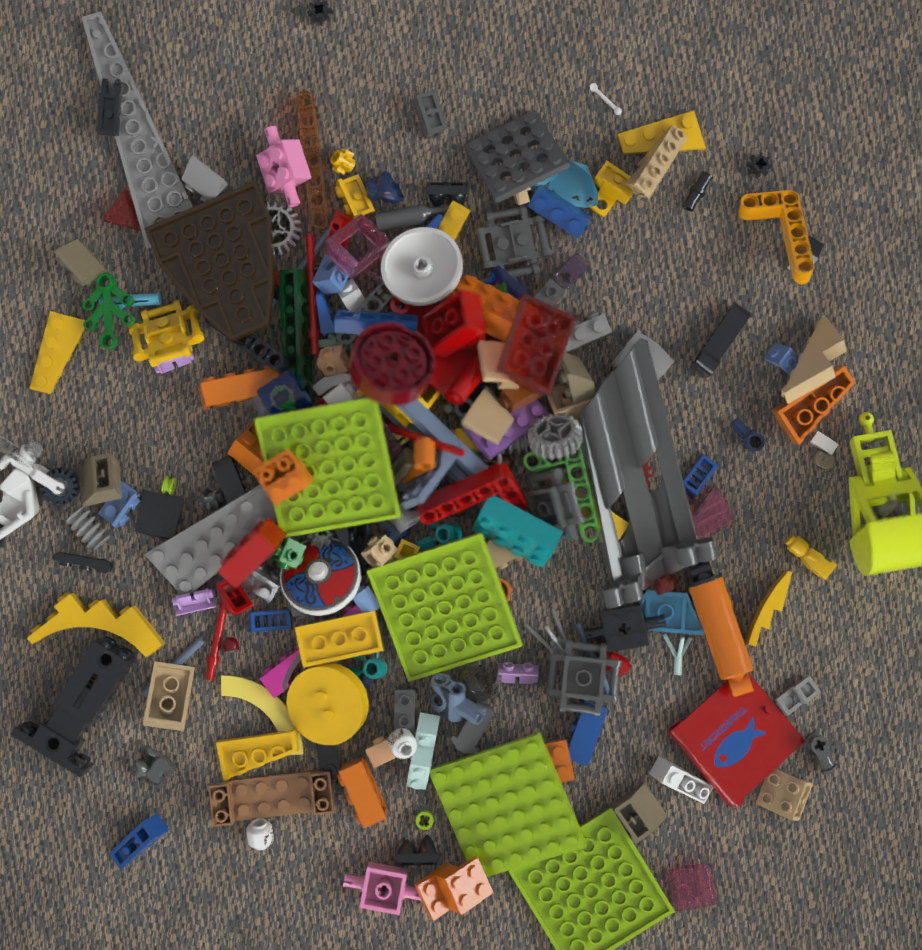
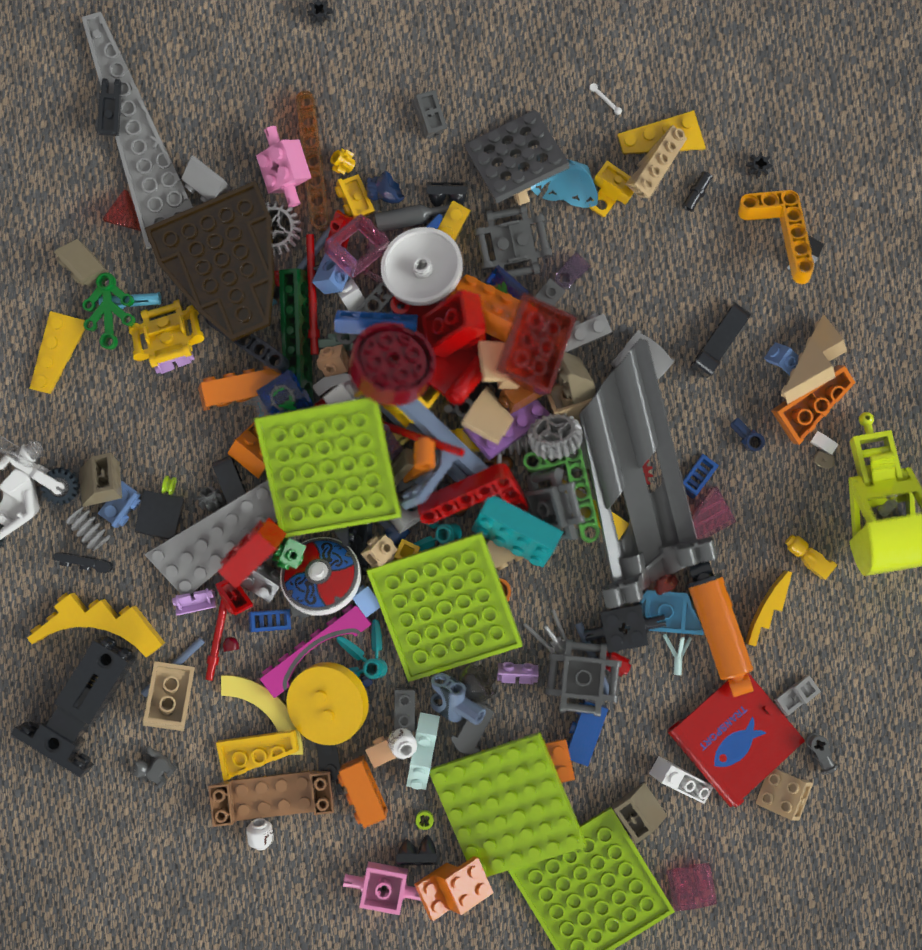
(139, 840): blue slope -> none
(283, 476): orange slope -> none
(317, 540): dark grey gear -> none
(325, 316): blue slope -> none
(339, 638): yellow plate -> none
(559, 211): blue brick -> none

